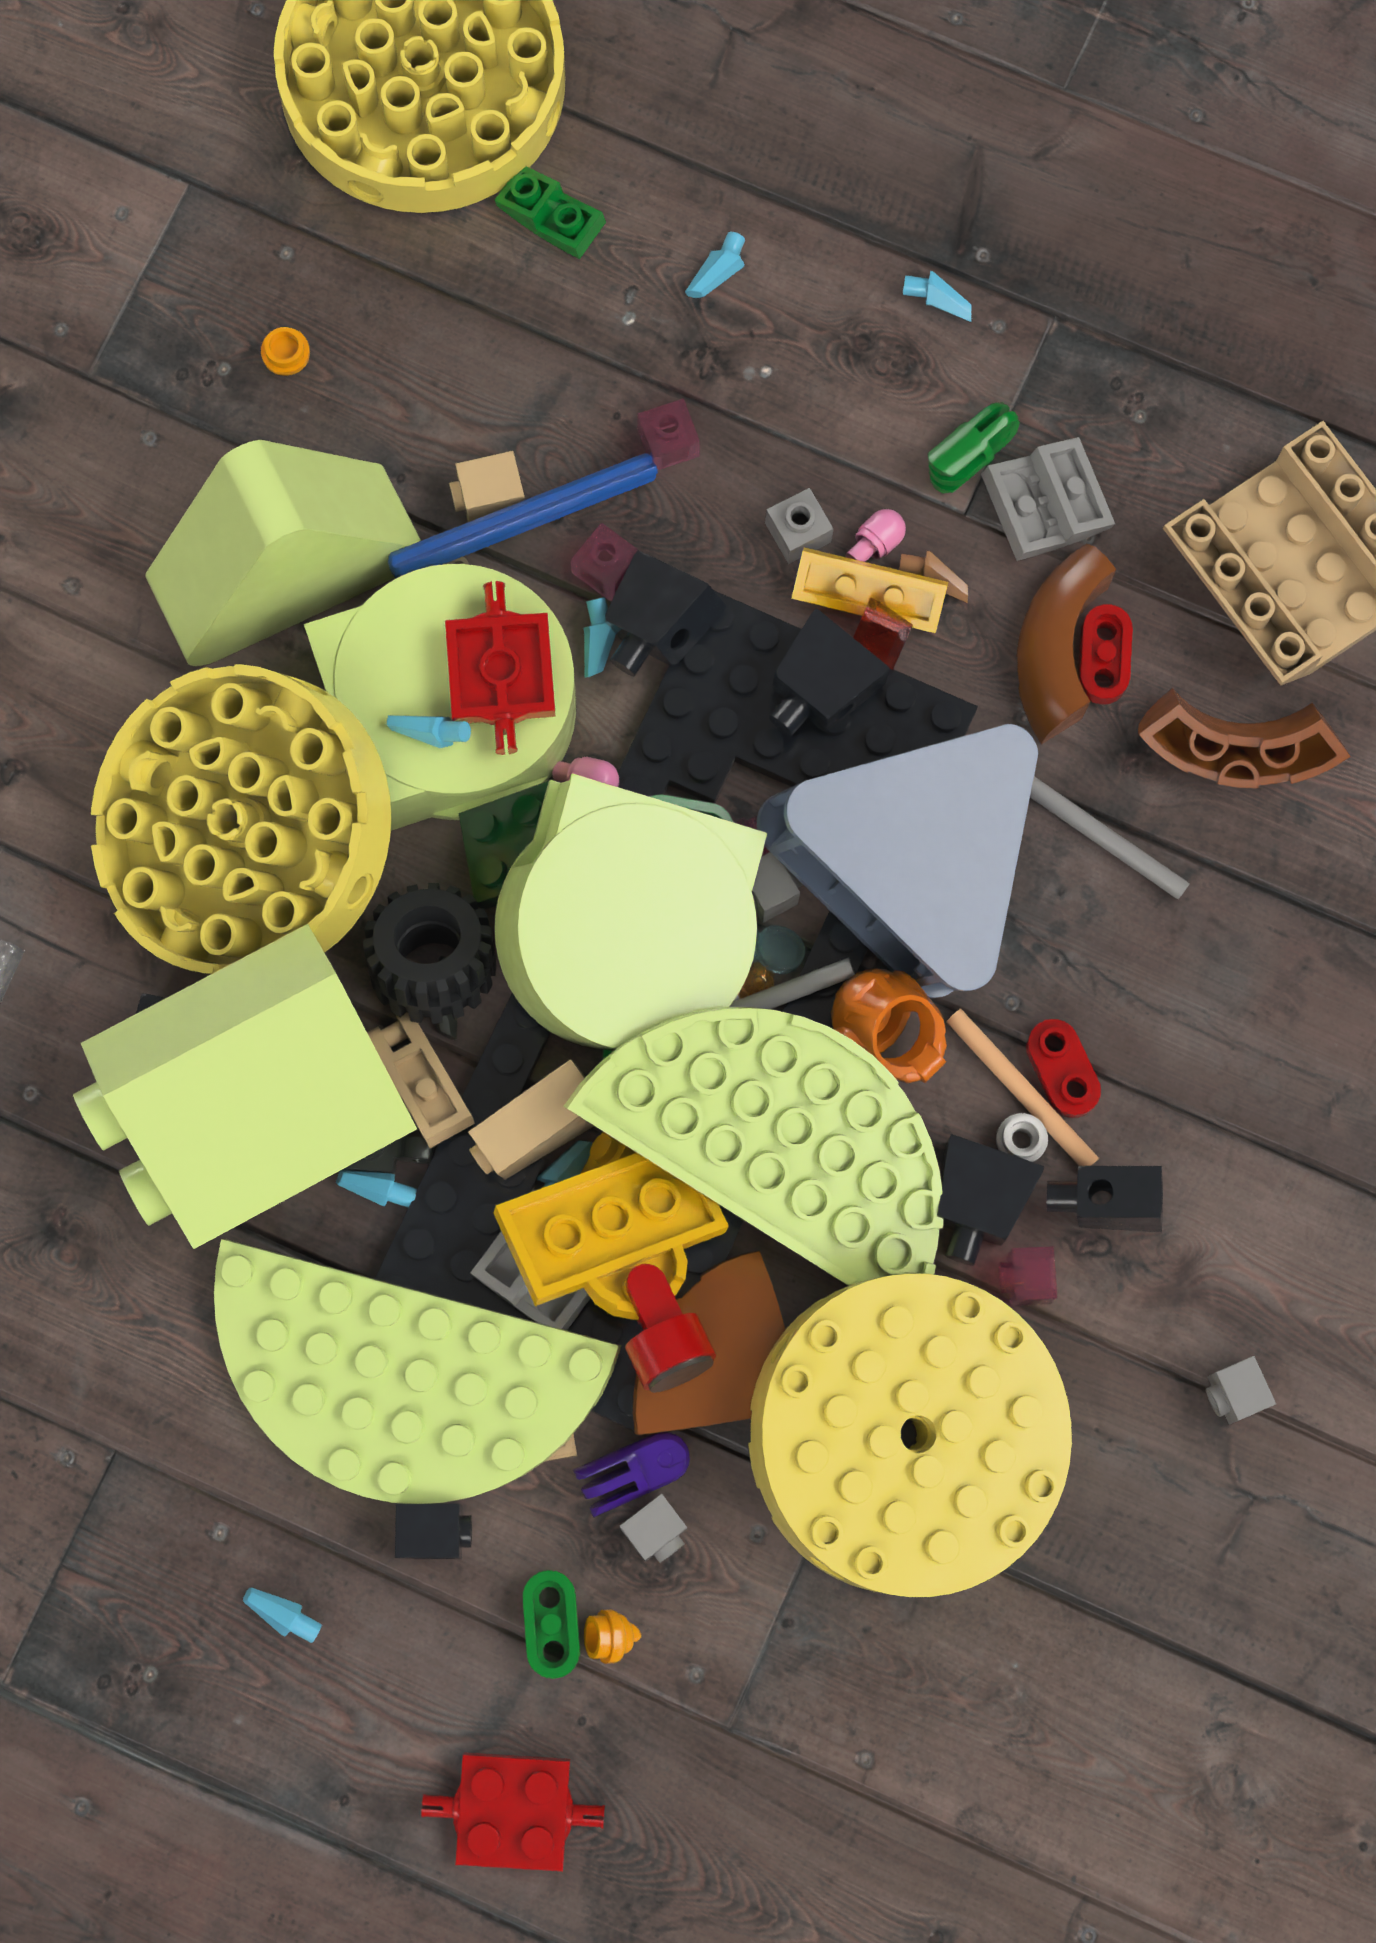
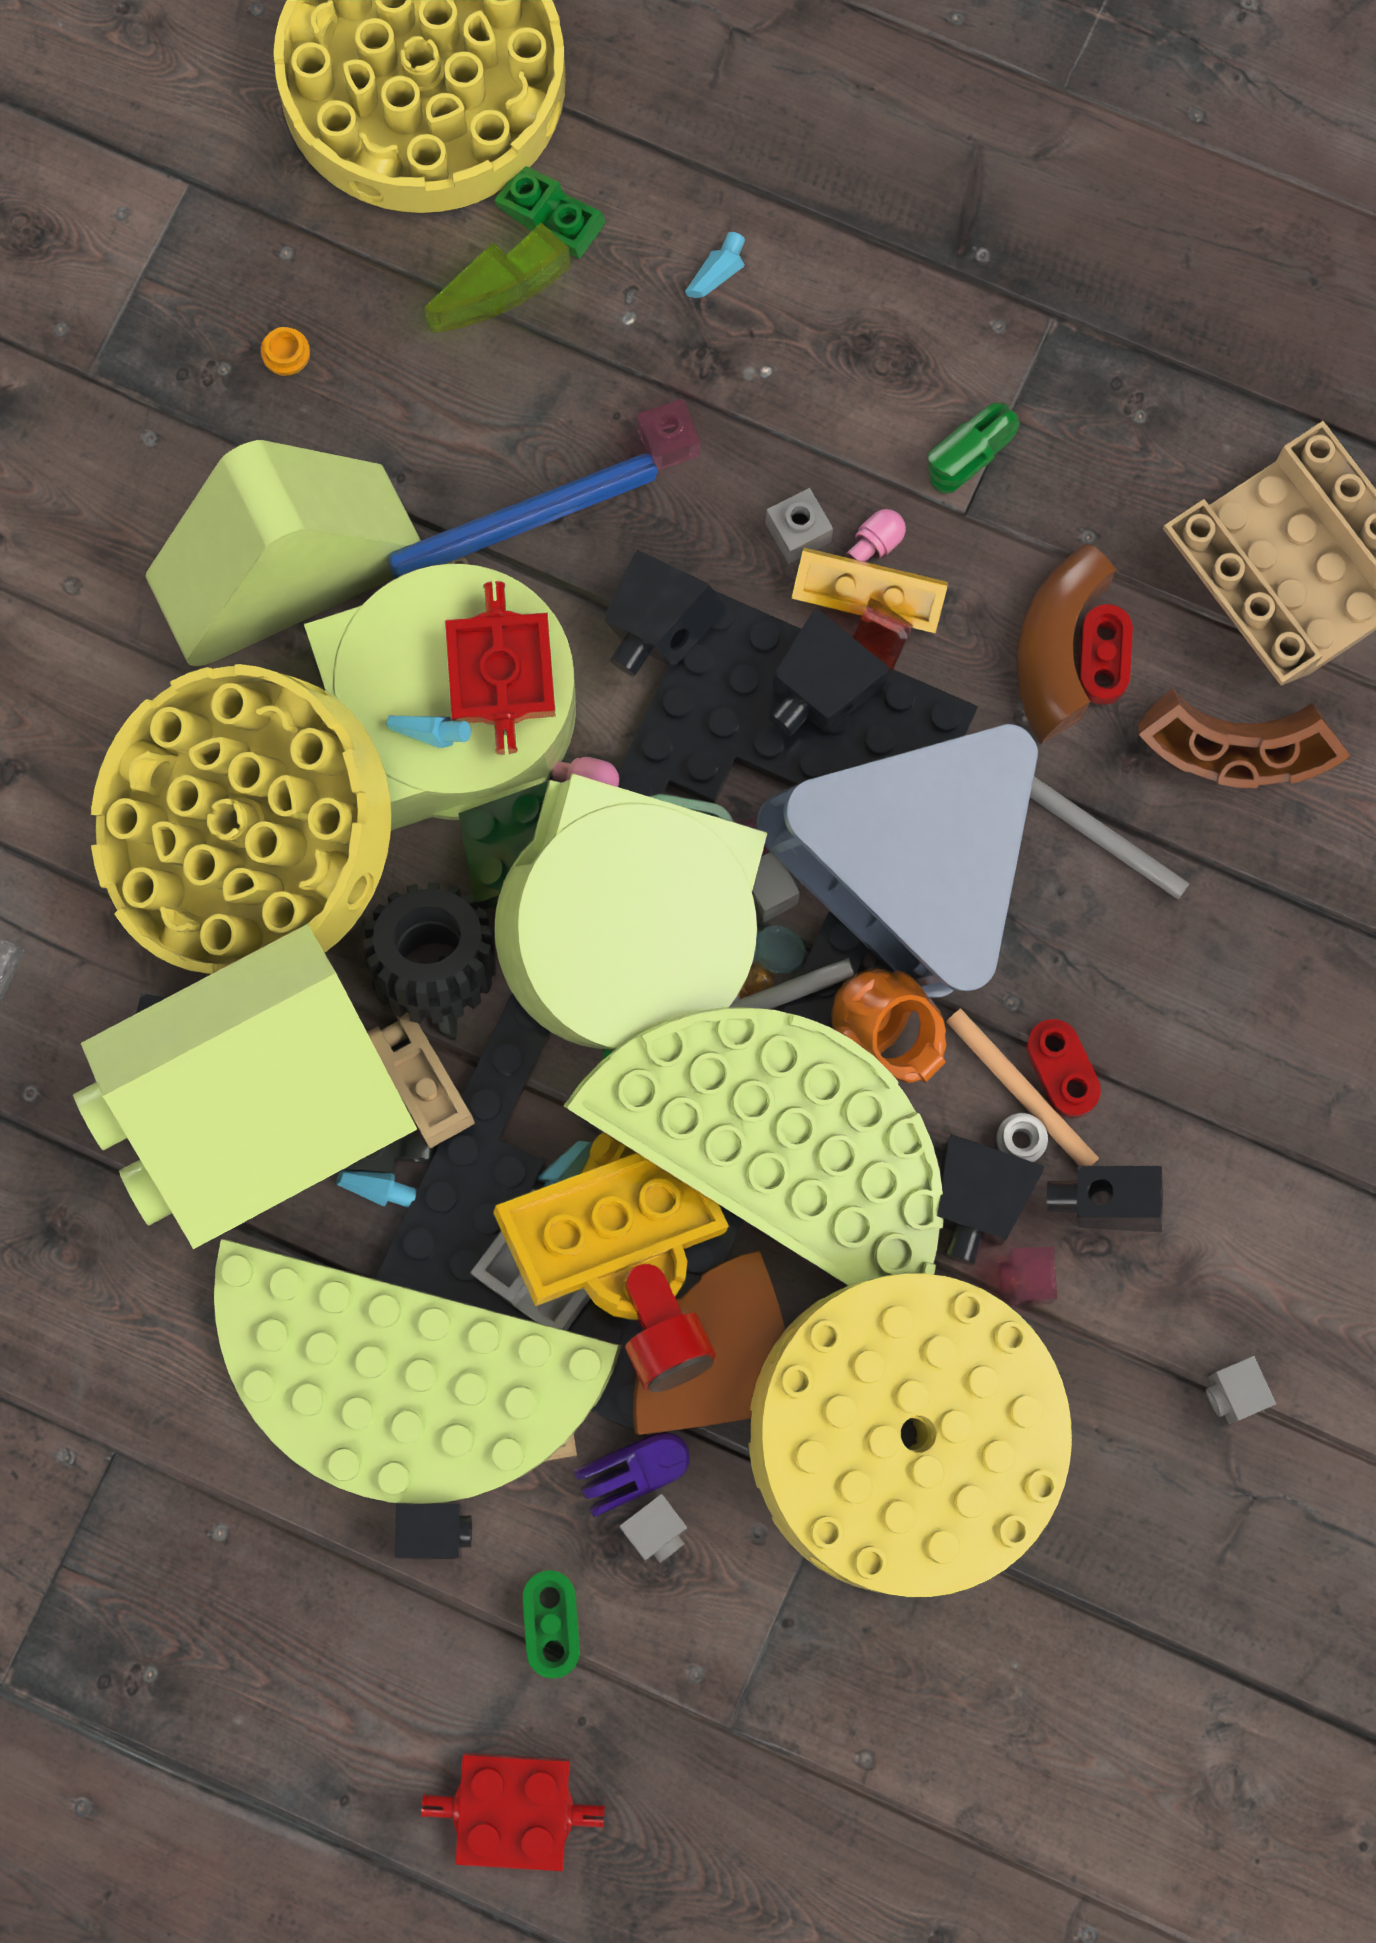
(282, 1614): medium azure bar -> none
(486, 485): tan brick -> none
(499, 281): none -> clear neon green slope
(530, 1124): tan slope -> none
(597, 637): medium azure bar -> none
(598, 574): clear pink plate -> none
(609, 1636): light orange plate -> none
(934, 568): medium nougat bar -> none
(938, 295): medium azure bar -> none
(1047, 498): light grey slope -> none

